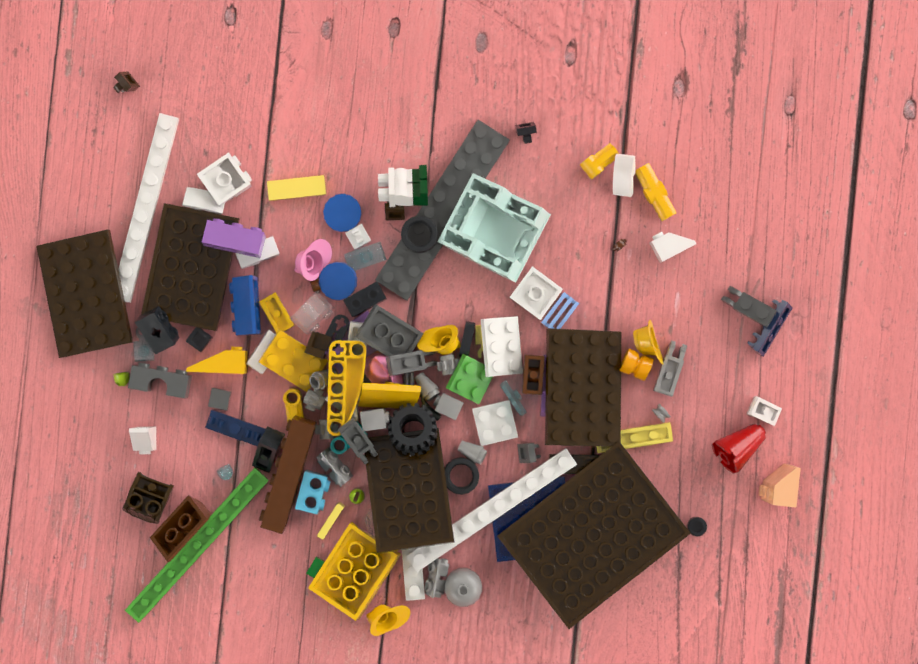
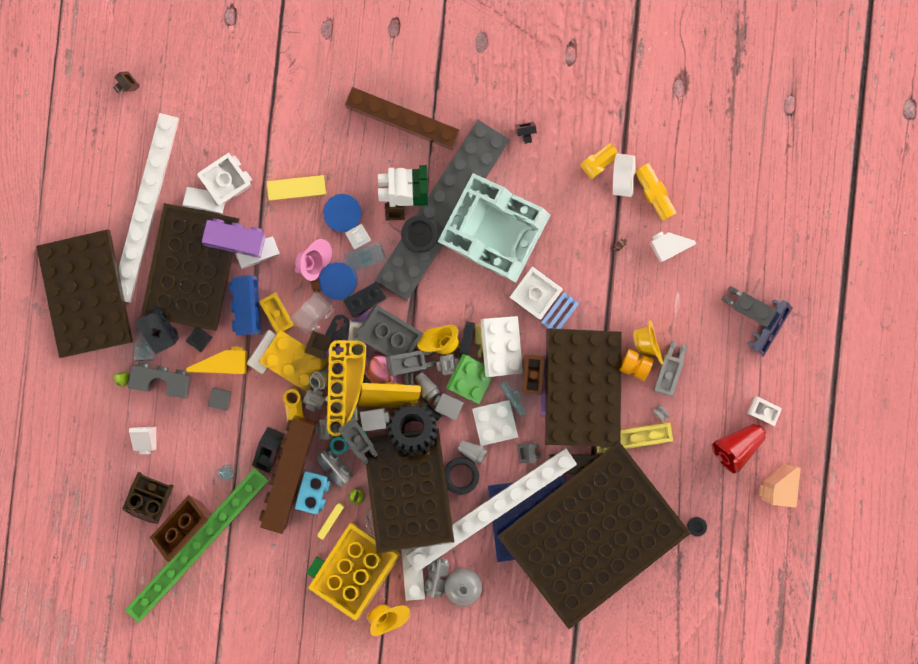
(234, 427): dark blue plate -> none
(402, 118): none -> reddish brown brick

